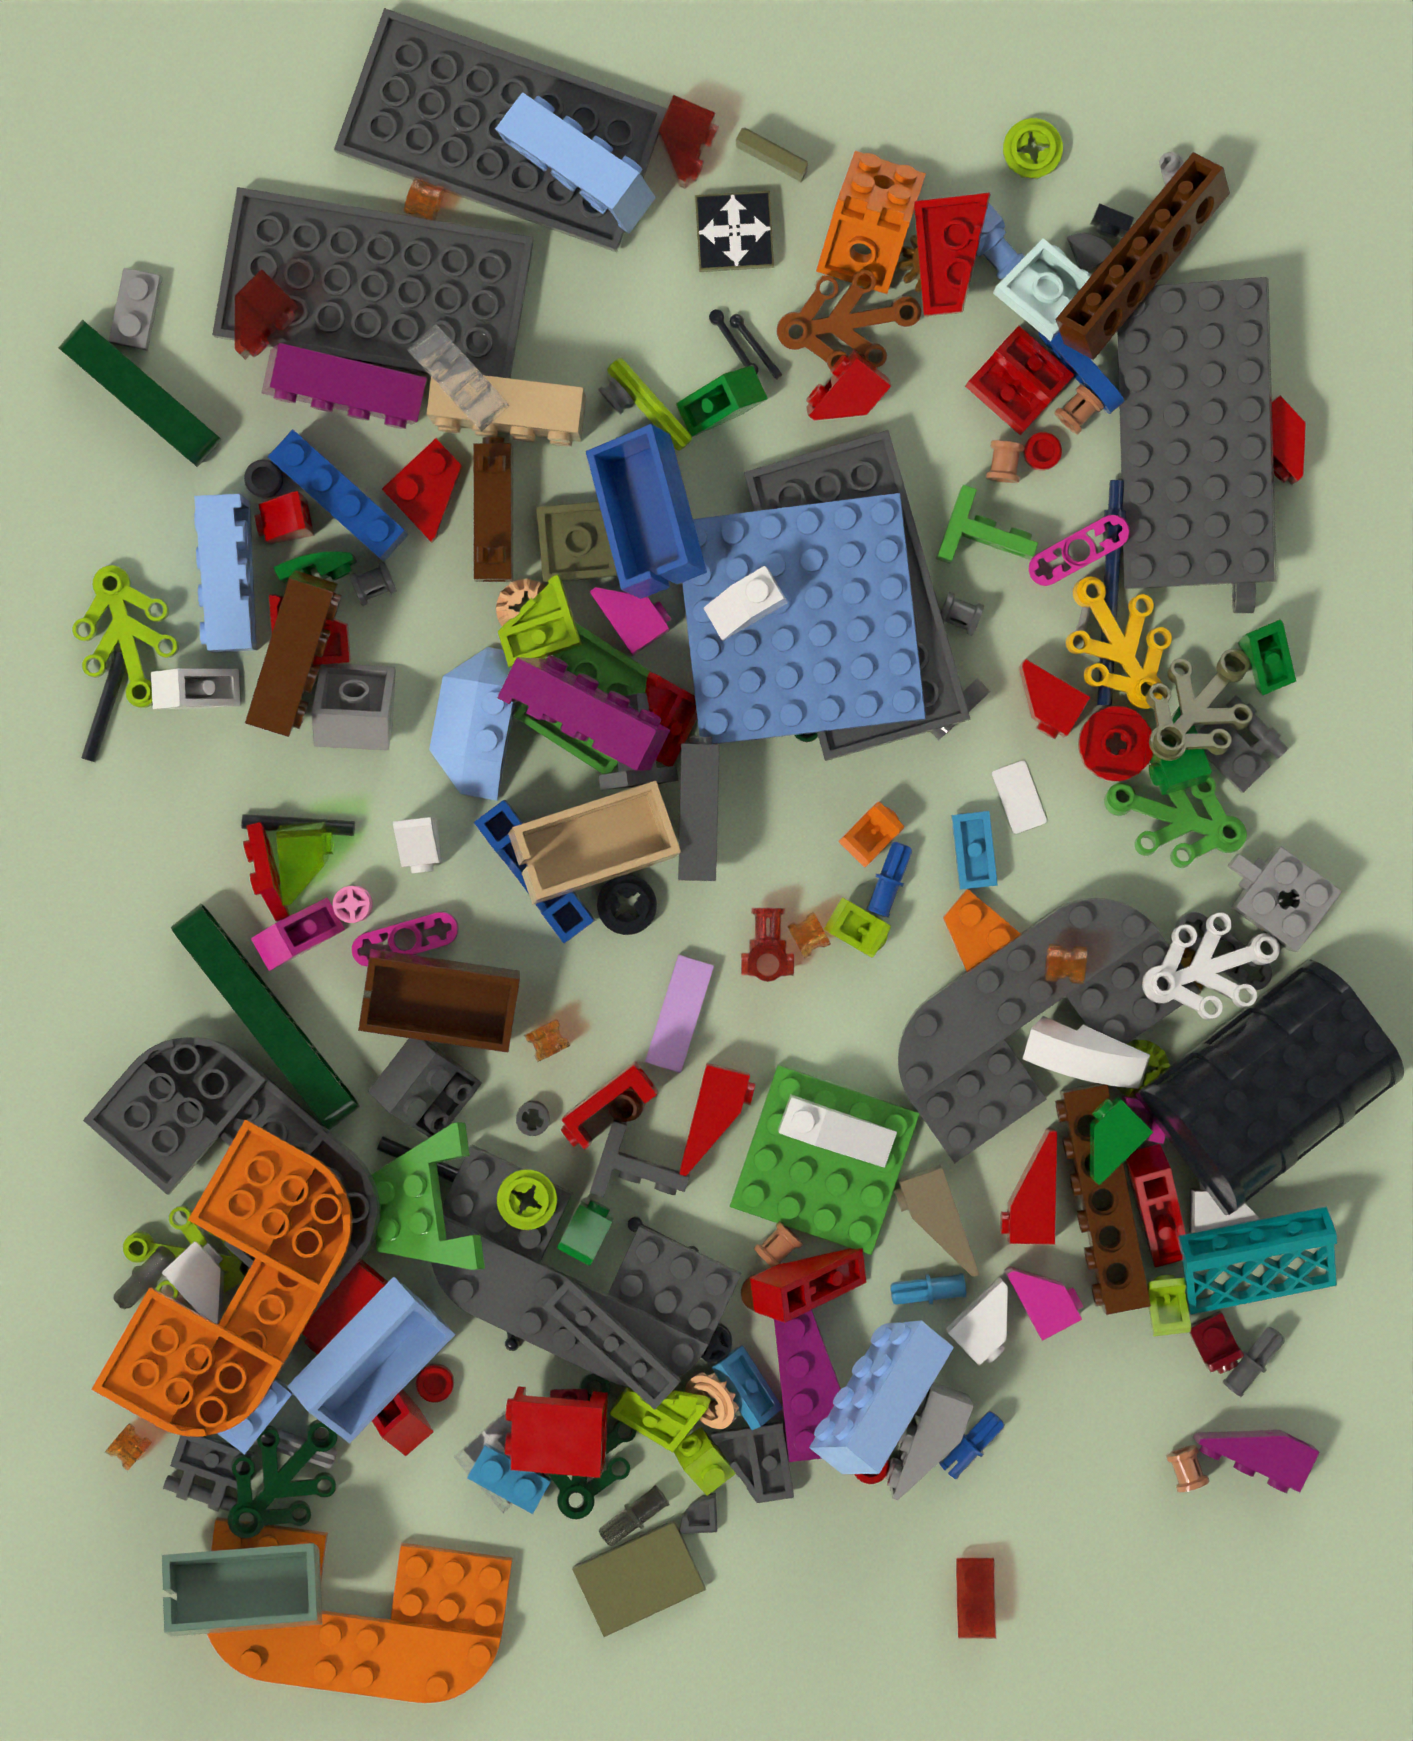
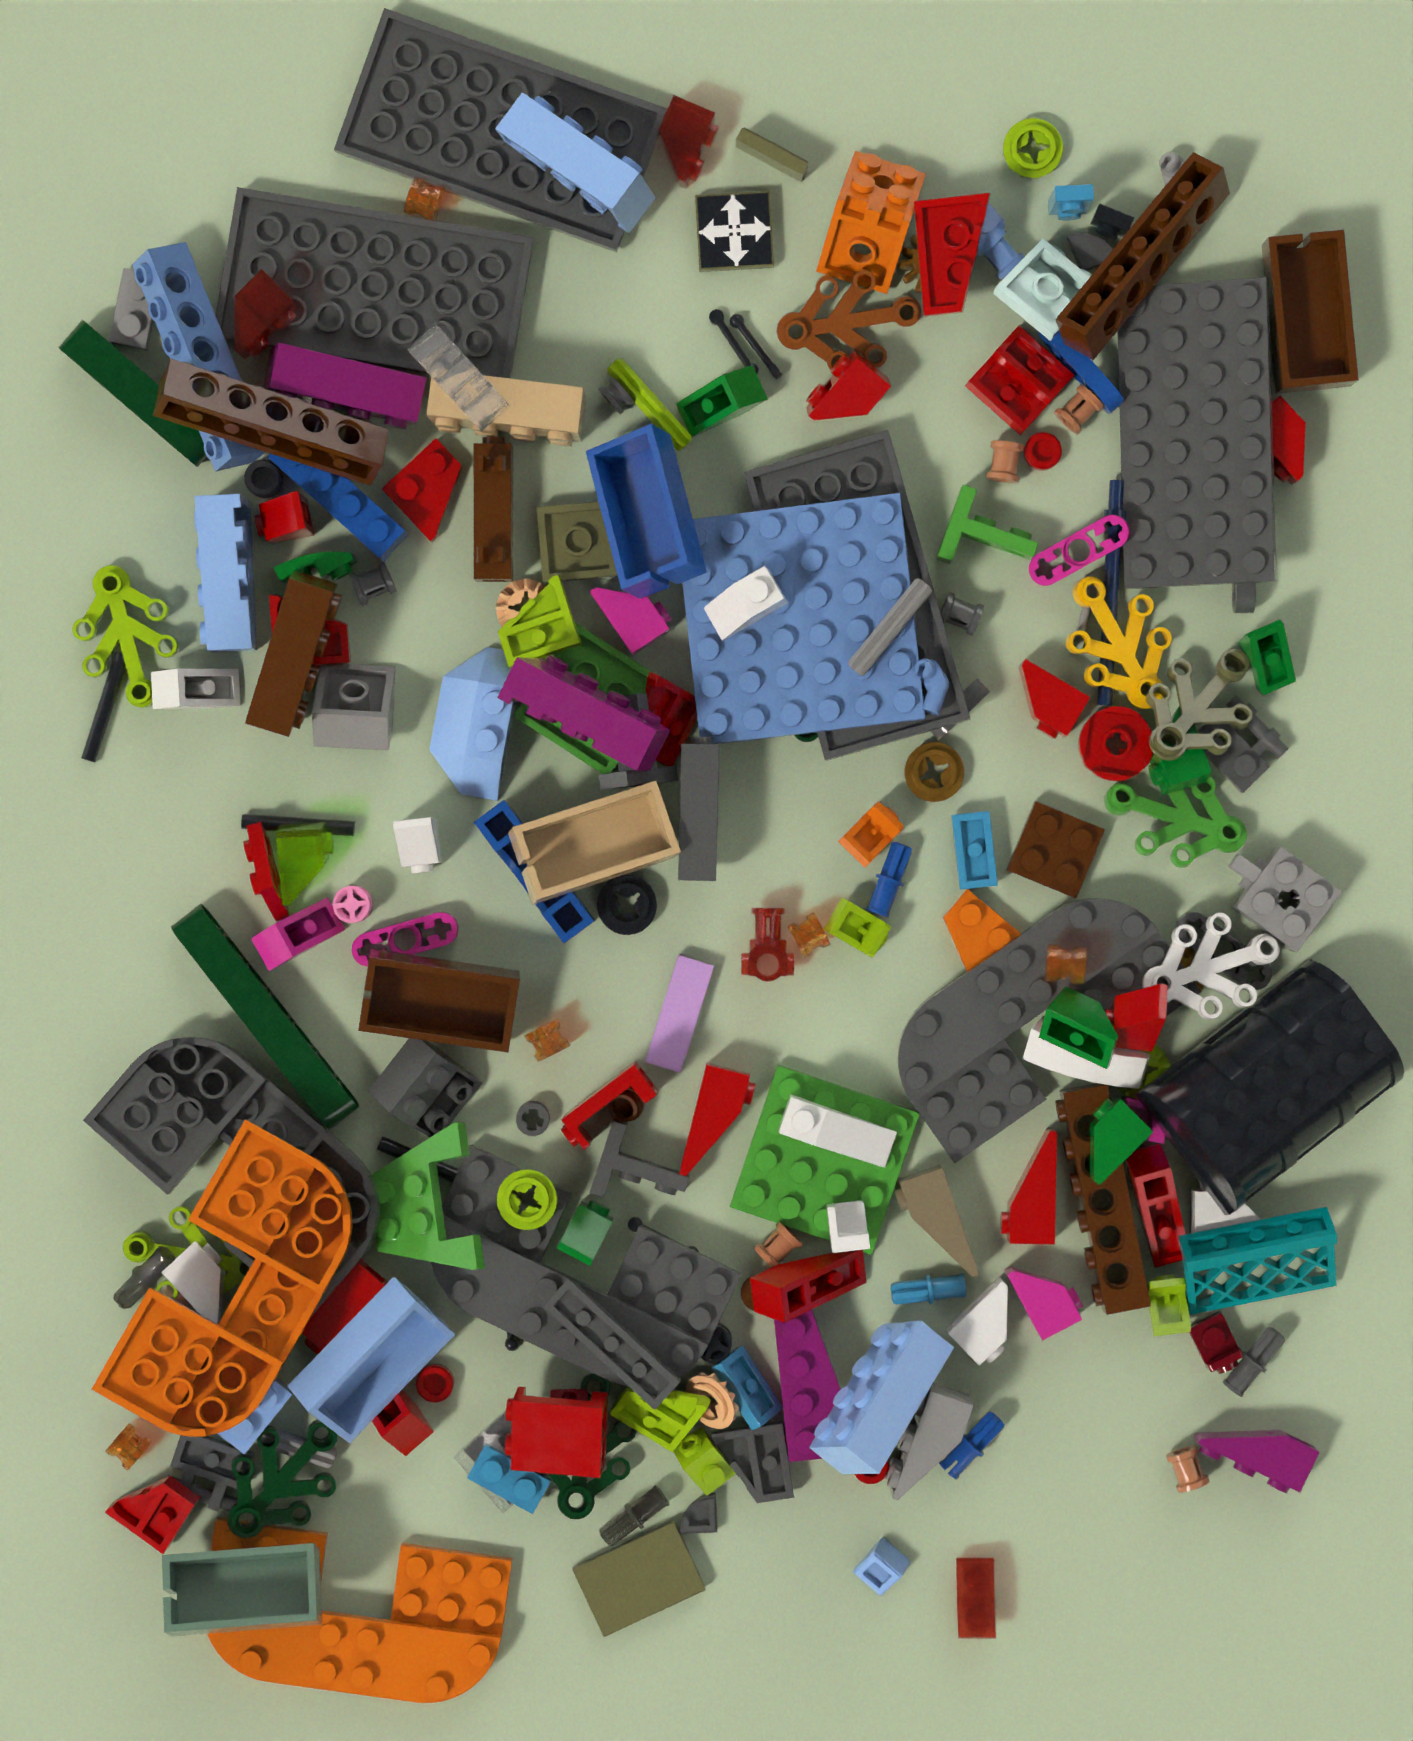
(155, 1511): none -> red wing
(199, 336): none -> medium blue brick
(270, 422): none -> reddish brown brick
(847, 1226): none -> white panel
(882, 1566): none -> light blue slope
(890, 626): none -> light grey axle
(934, 682): none -> medium blue arm
(940, 755): none -> pearl gold gear
(1019, 797): white sticker -> none
(1055, 849): none -> reddish brown plate
(1070, 201): none -> dark azure plate
(1080, 1027): none -> green slope
(1139, 1017): none -> red slope
(1310, 312): none -> reddish brown piece

